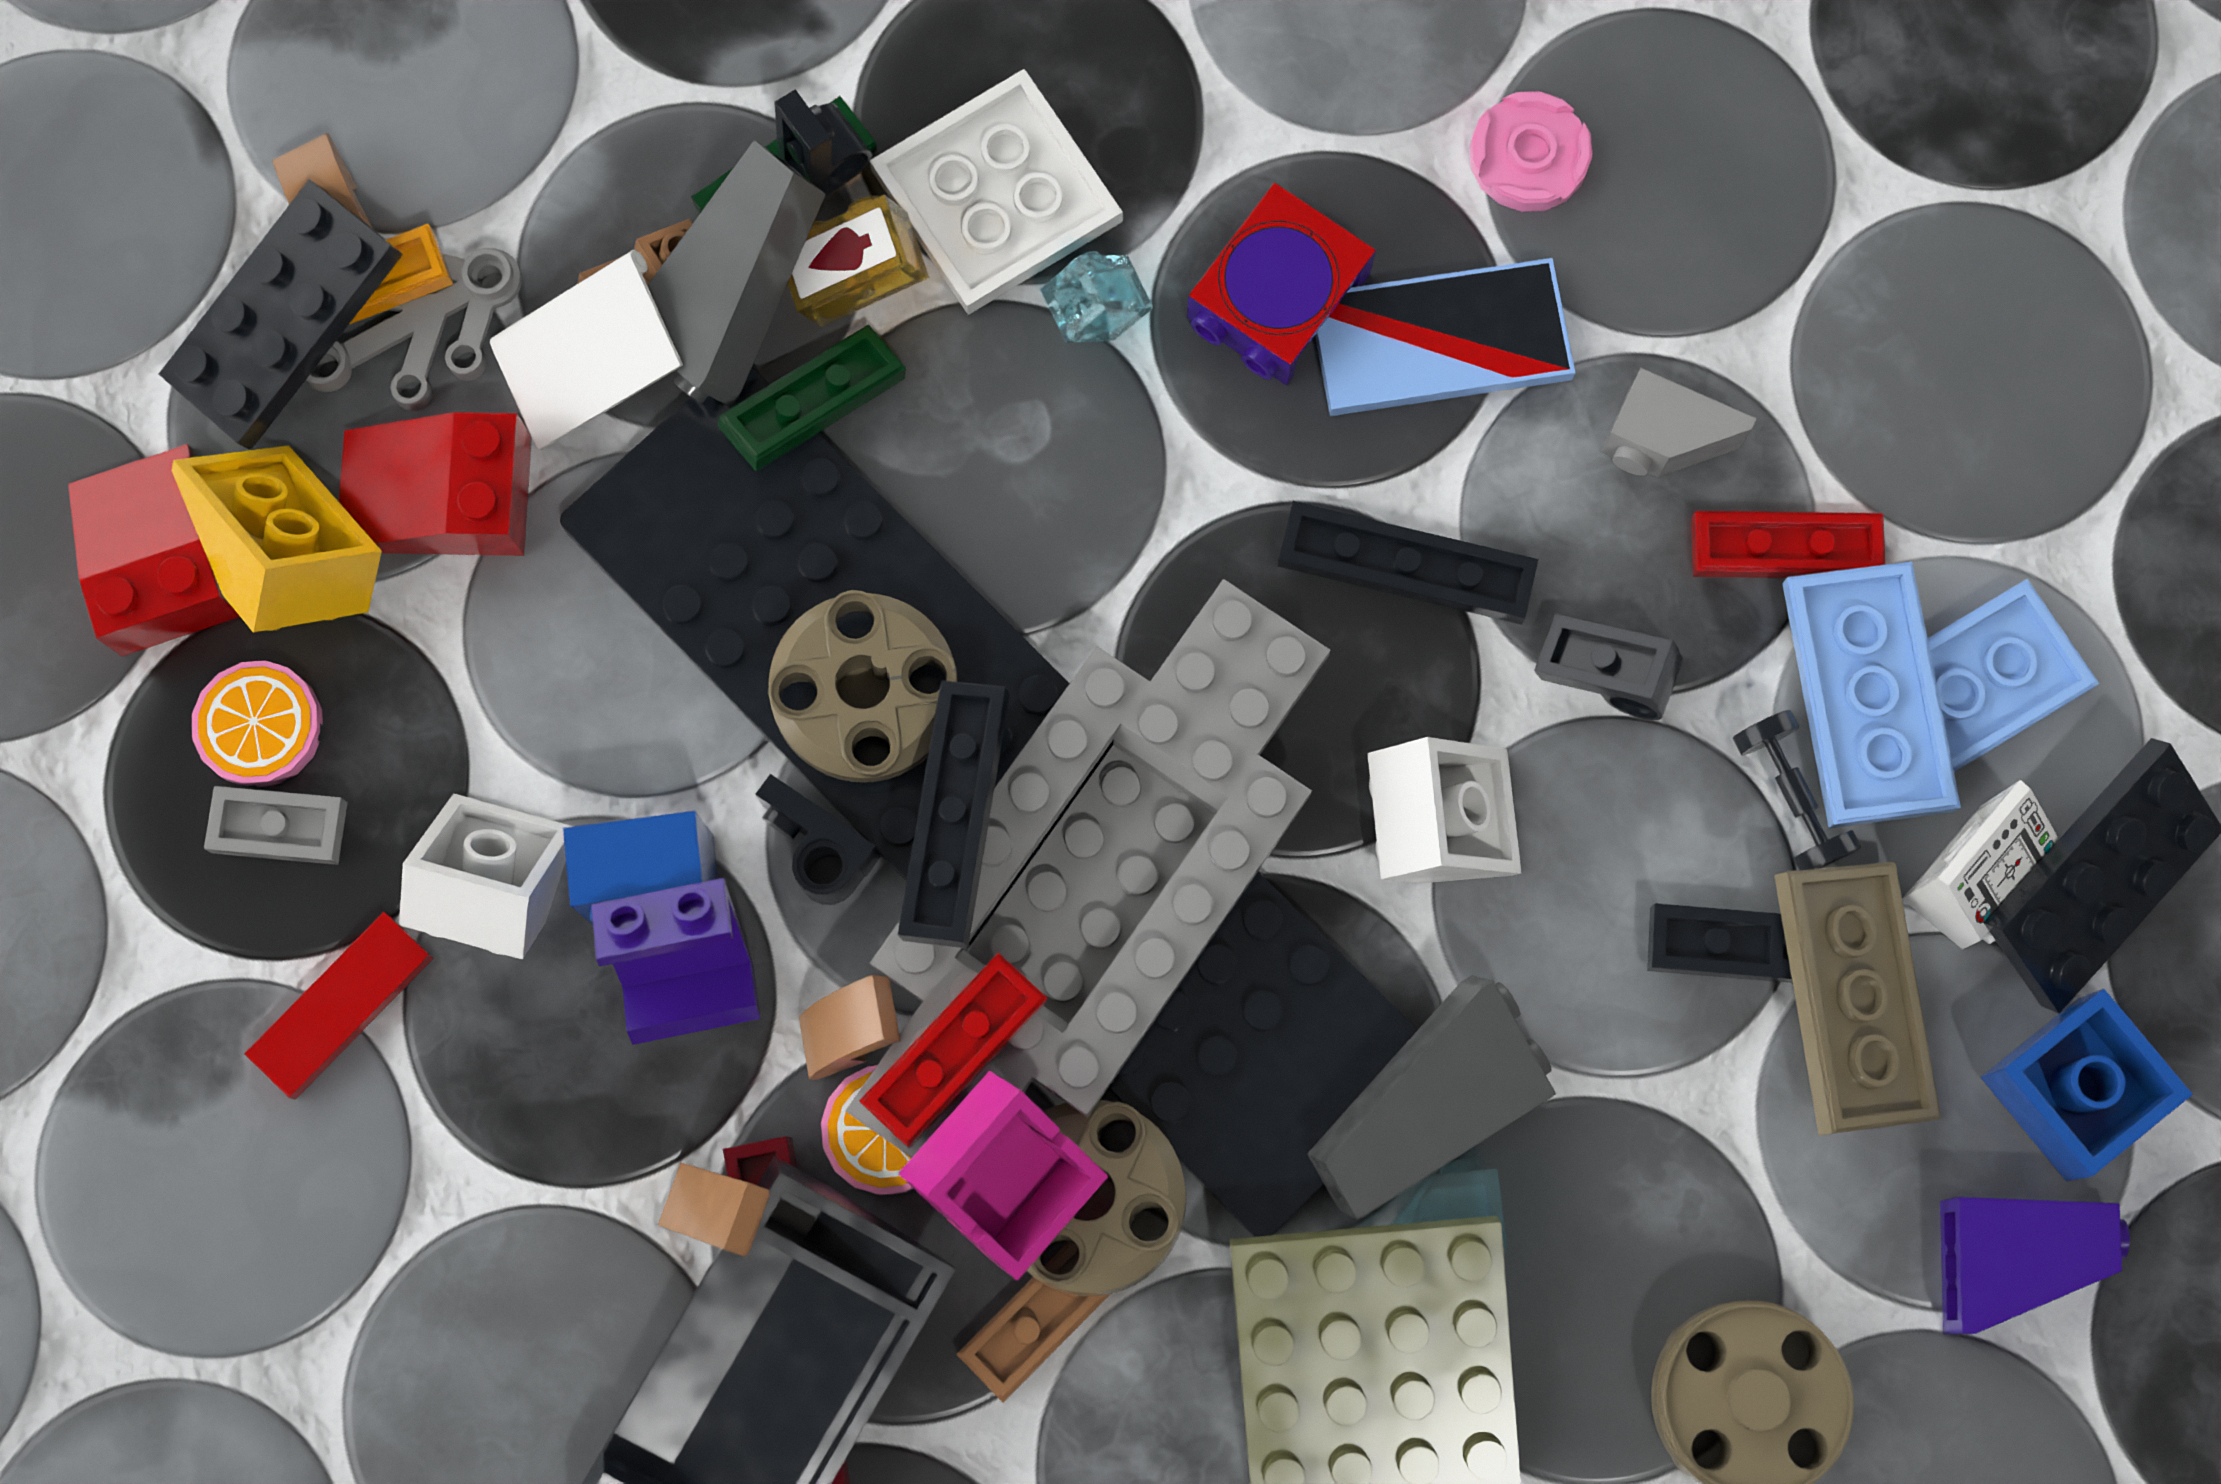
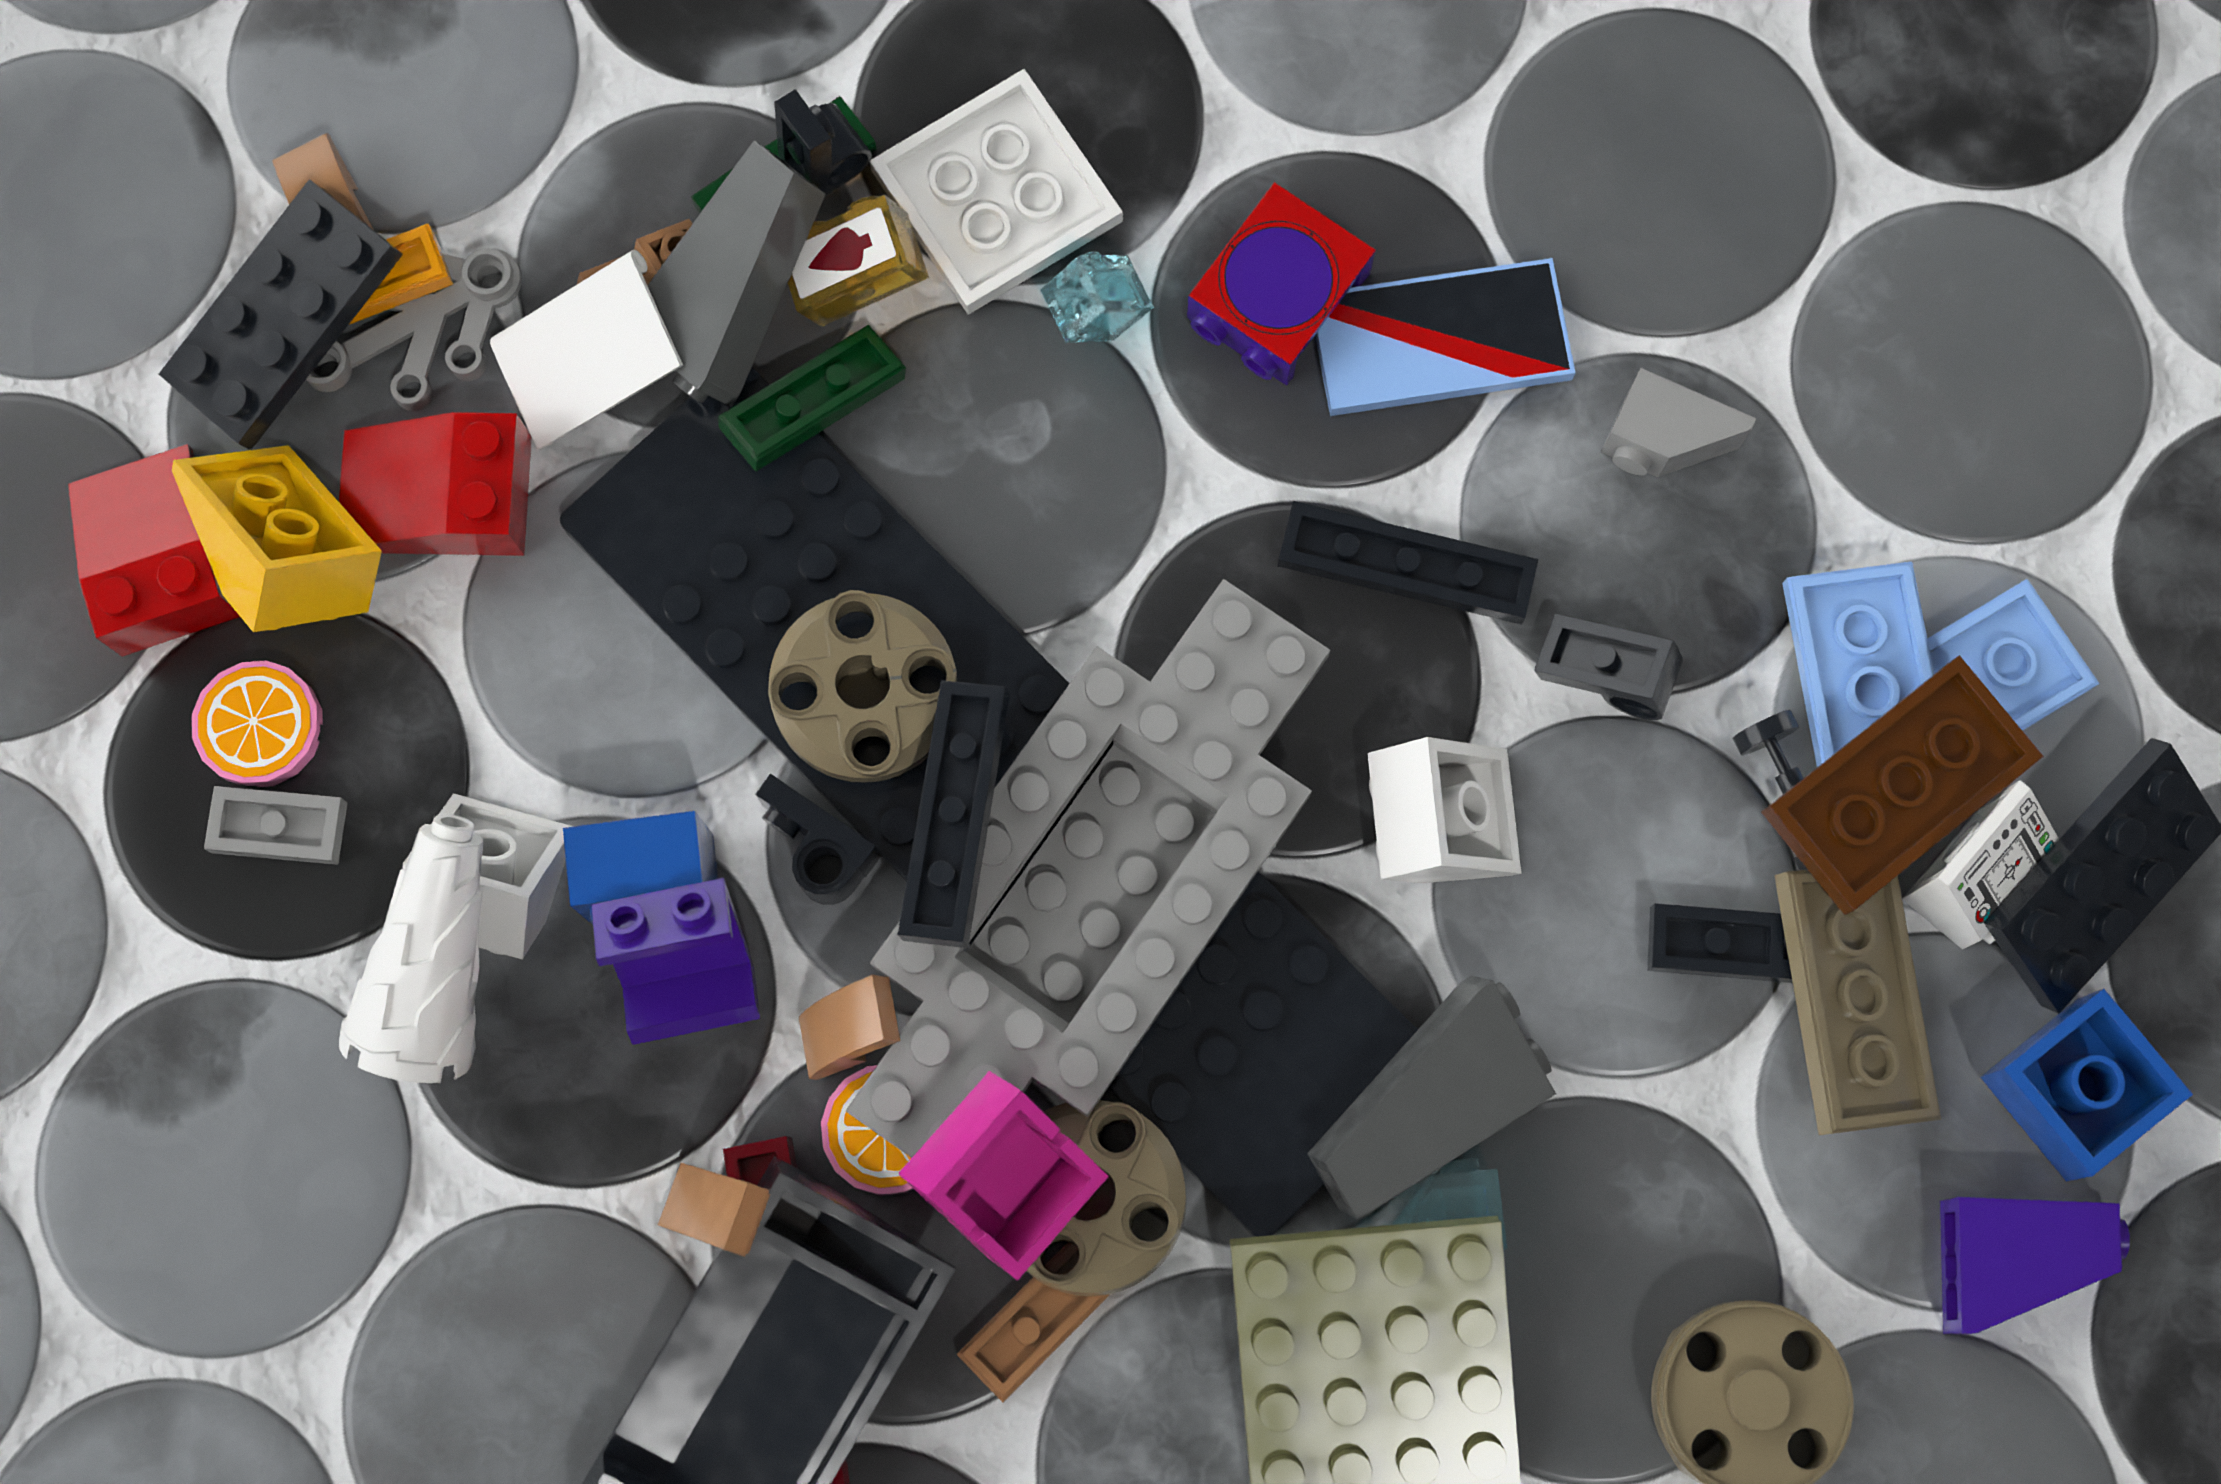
(338, 1006): red tile -> none
(422, 973): none -> white cone
(953, 1050): red tile -> none
(1530, 151): bright pink tile -> none
(1784, 543): red tile -> none
(1902, 785): none -> reddish brown plate

